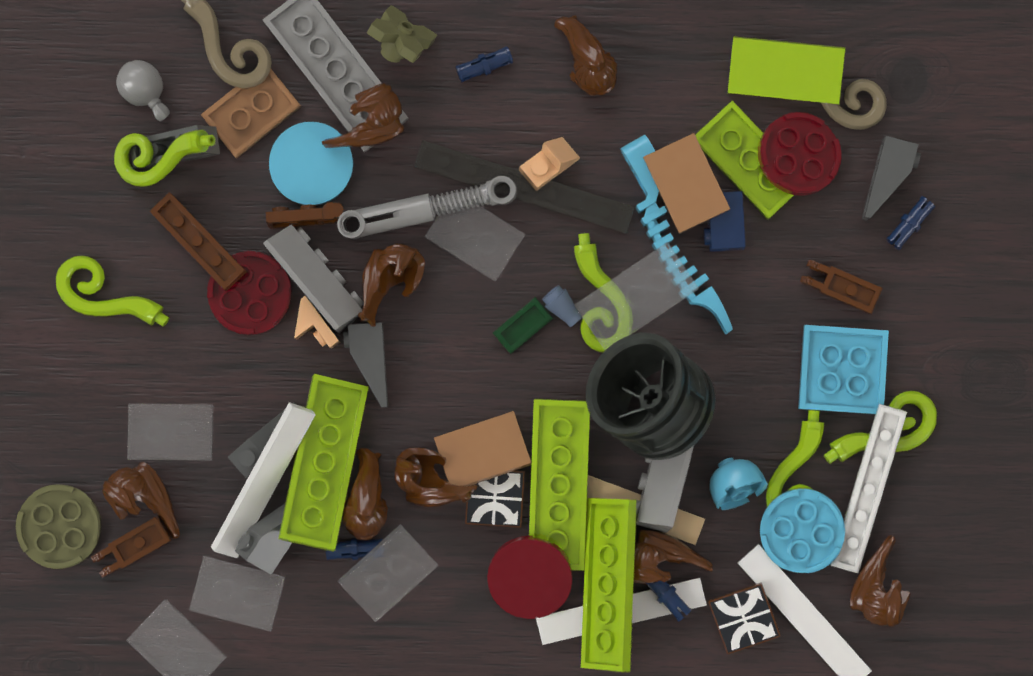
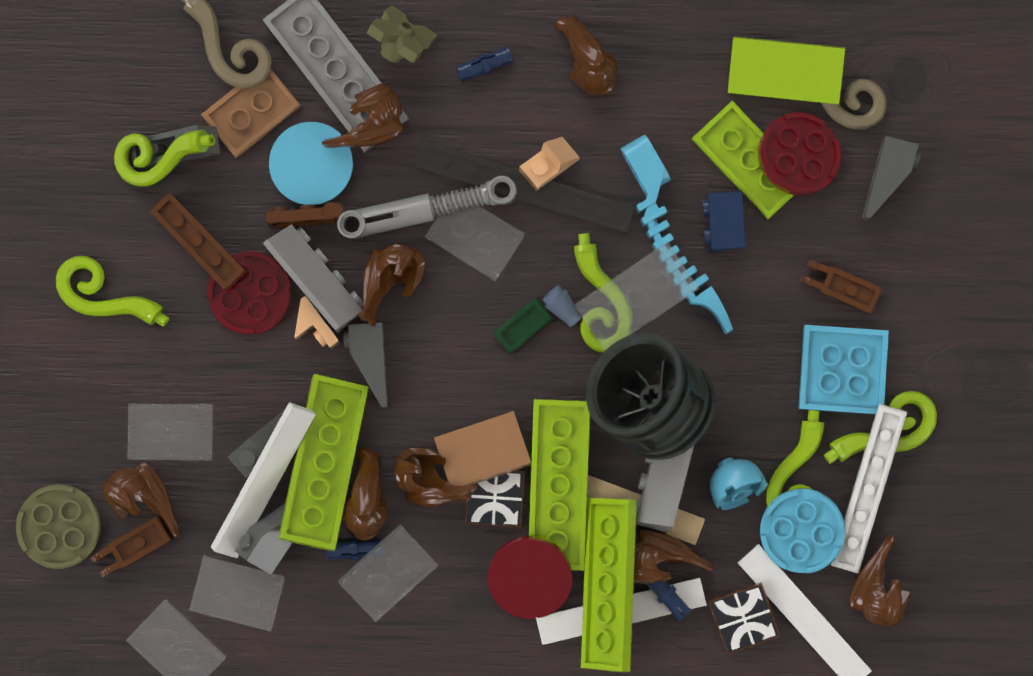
(142, 86): light grey hair -> none
(686, 183): medium nougat tile -> none
(910, 222): dark blue pin -> none

